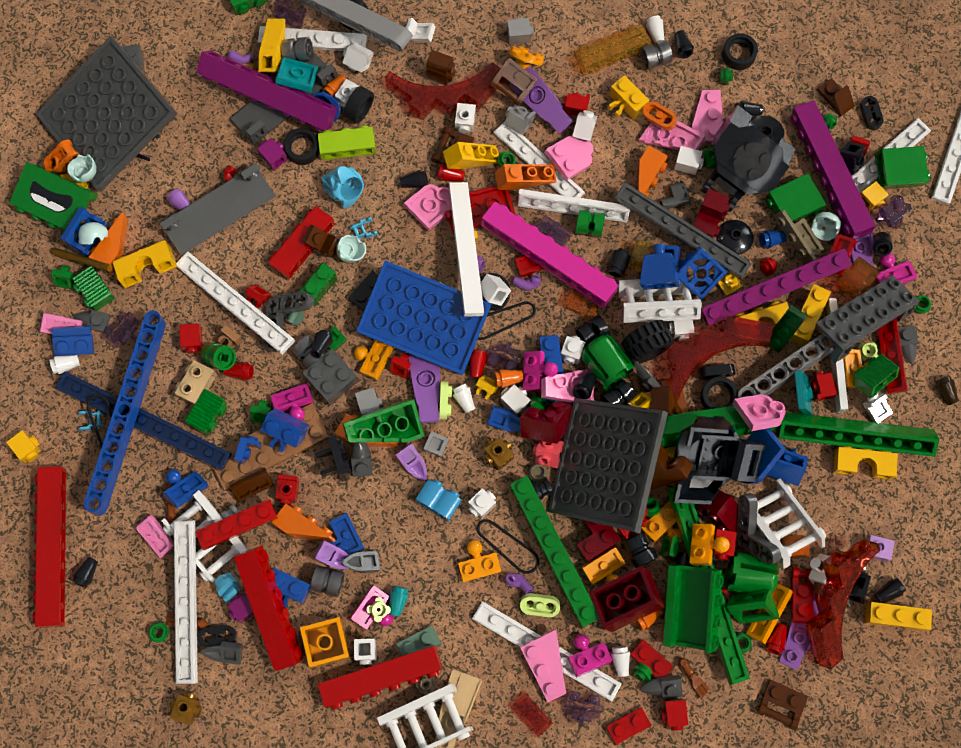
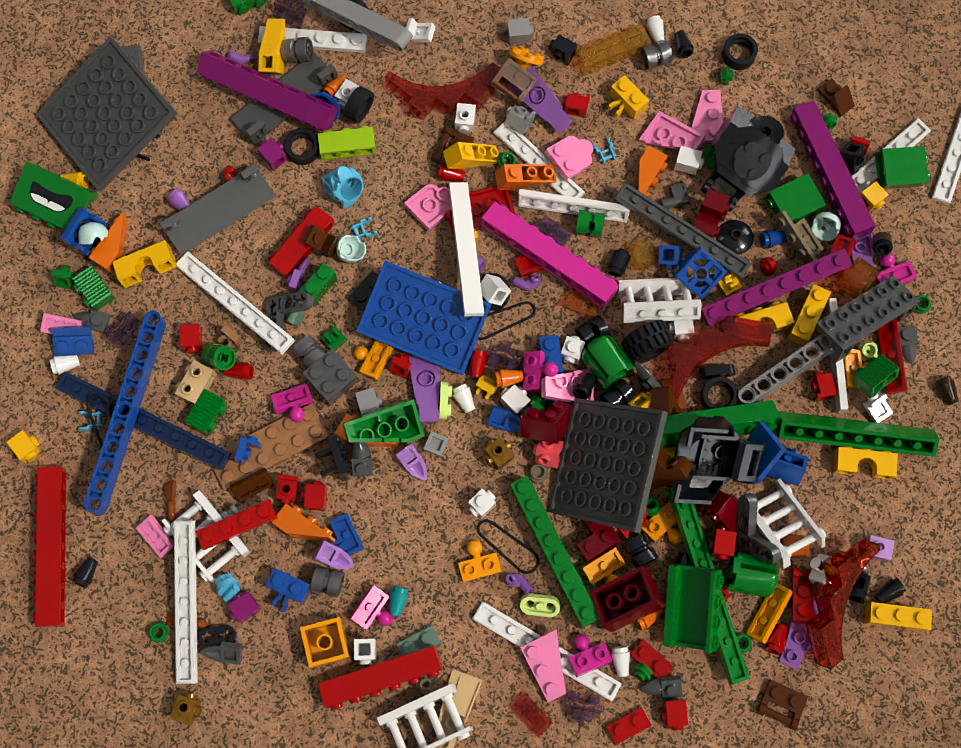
(60, 157): orange piece -> none
(82, 168): light aqua hair -> none
(82, 259): pearl gold bar -> none
(183, 488): blue plate -> none
(257, 293): red tile -> none
(259, 412): green tile -> none
(268, 608): red brick -> none
(284, 428): blue brick -> none
(294, 280): none -> medium lavender plate
(297, 74): teal plate -> none
(315, 496): none -> red brick
(321, 342): black cone -> none
(357, 57): white brick -> none
(363, 562): plate -> none
(378, 615): yellowish green plate -> none
(414, 180): black cone -> none
(439, 500): dark azure brick -> none
(440, 67): reddish brown brick -> none
(543, 488): black wheel -> none
(563, 49): none -> black brick
(585, 125): white brick -> none
(600, 153): none -> medium azure piece
(659, 270): blue torso -> none
(661, 116): orange plate -> none
(670, 546): green plate -> none
(697, 683): dark orange piece -> none
(704, 543): light orange plate -> none
(751, 601): green tile -> none
(752, 108): black cone -> none
(760, 411): bright pink plate -> none
(786, 328): dark green plate -> none
(804, 393): teal plate -> none
(875, 111): black beam -> none
(892, 212): hips -> none

